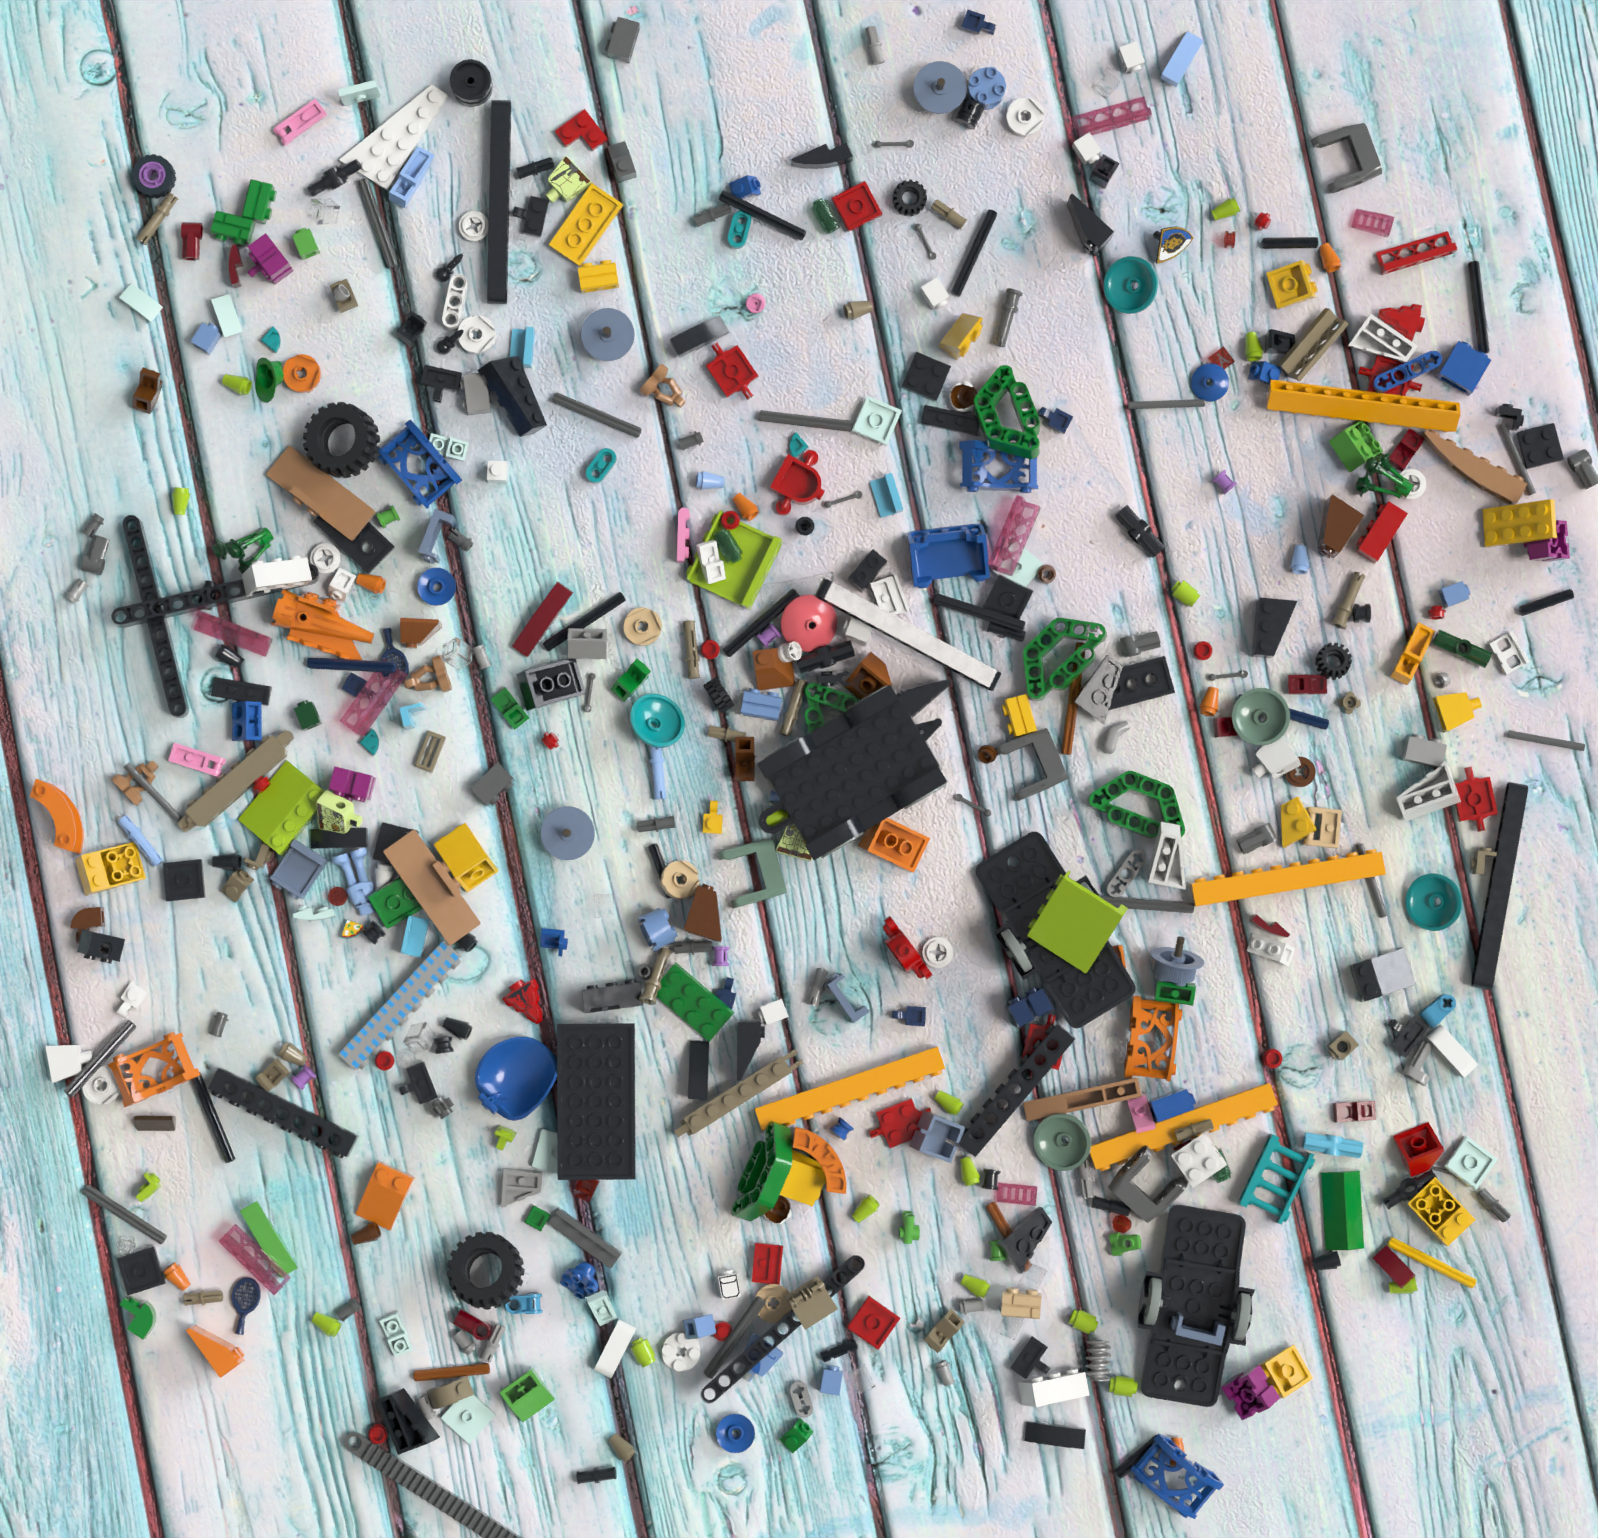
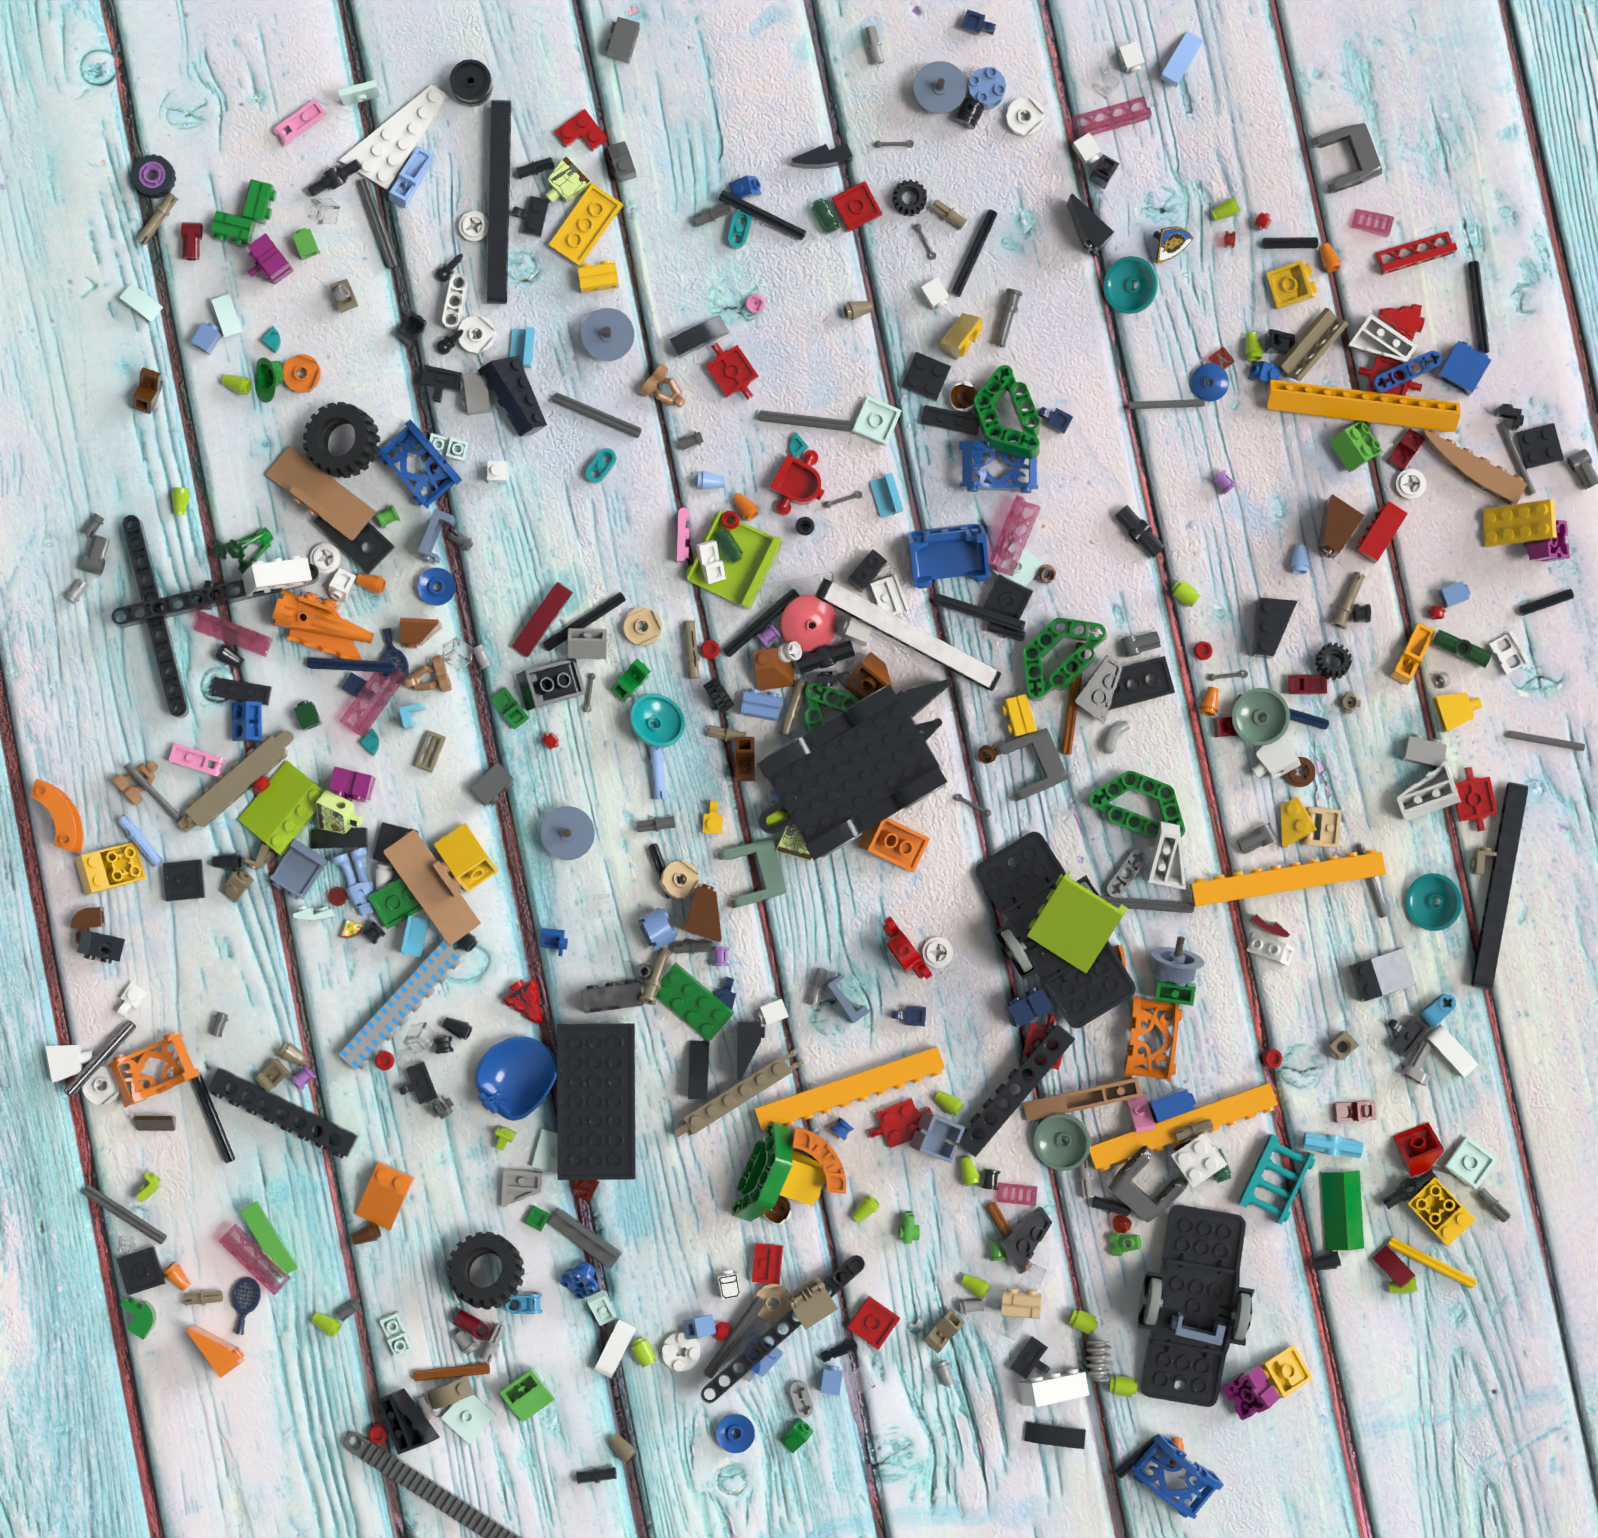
(235, 262): dark red slope -> none
(1380, 464): plant -> none

